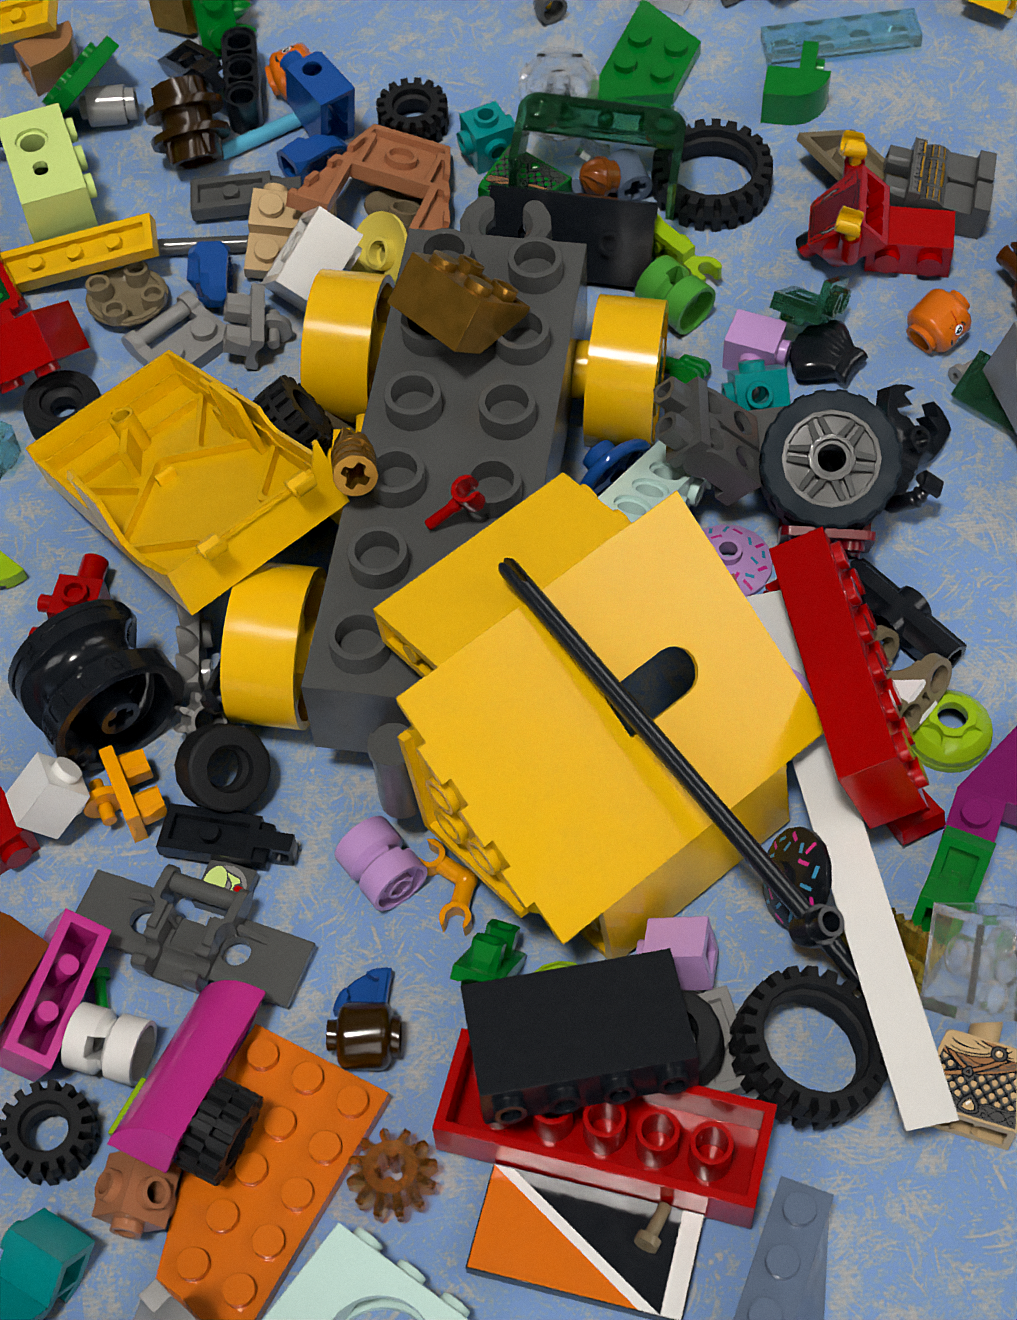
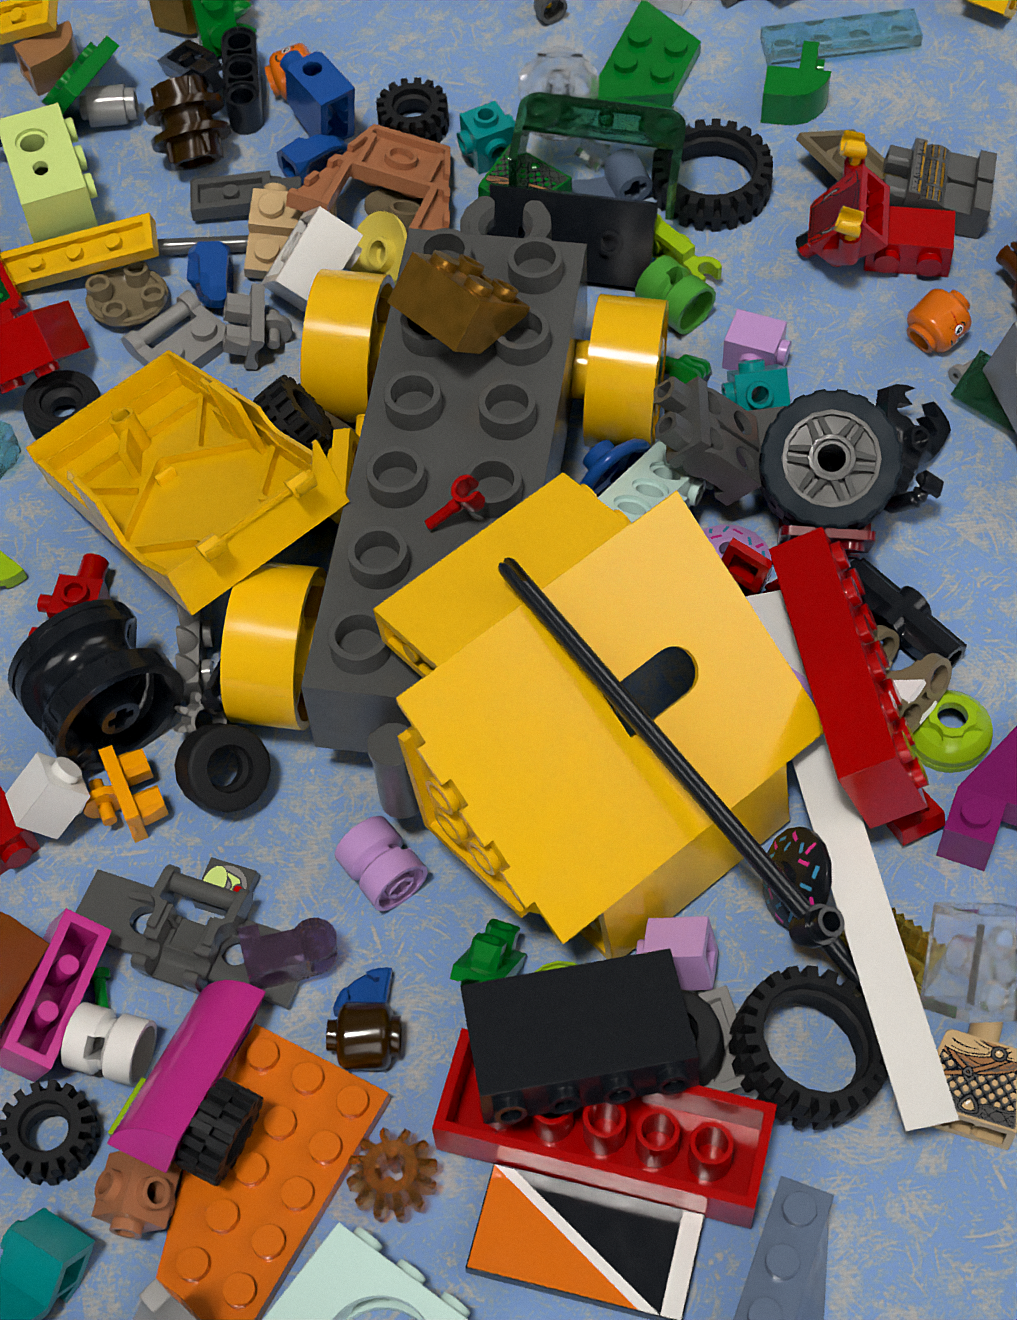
(224, 837): black hinge -> none
(260, 135): medium azure bar -> none
(288, 954): none -> clear purple leg
(353, 463): pearl gold hinge -> none
(464, 882): light orange arm -> none
(600, 176): dark orange plate -> none
(648, 1238): dark tan piece -> none
(747, 567): none -> red slope
(804, 305): clear green bracket -> none
(825, 353): black animal -> none
(954, 873): green brick -> none

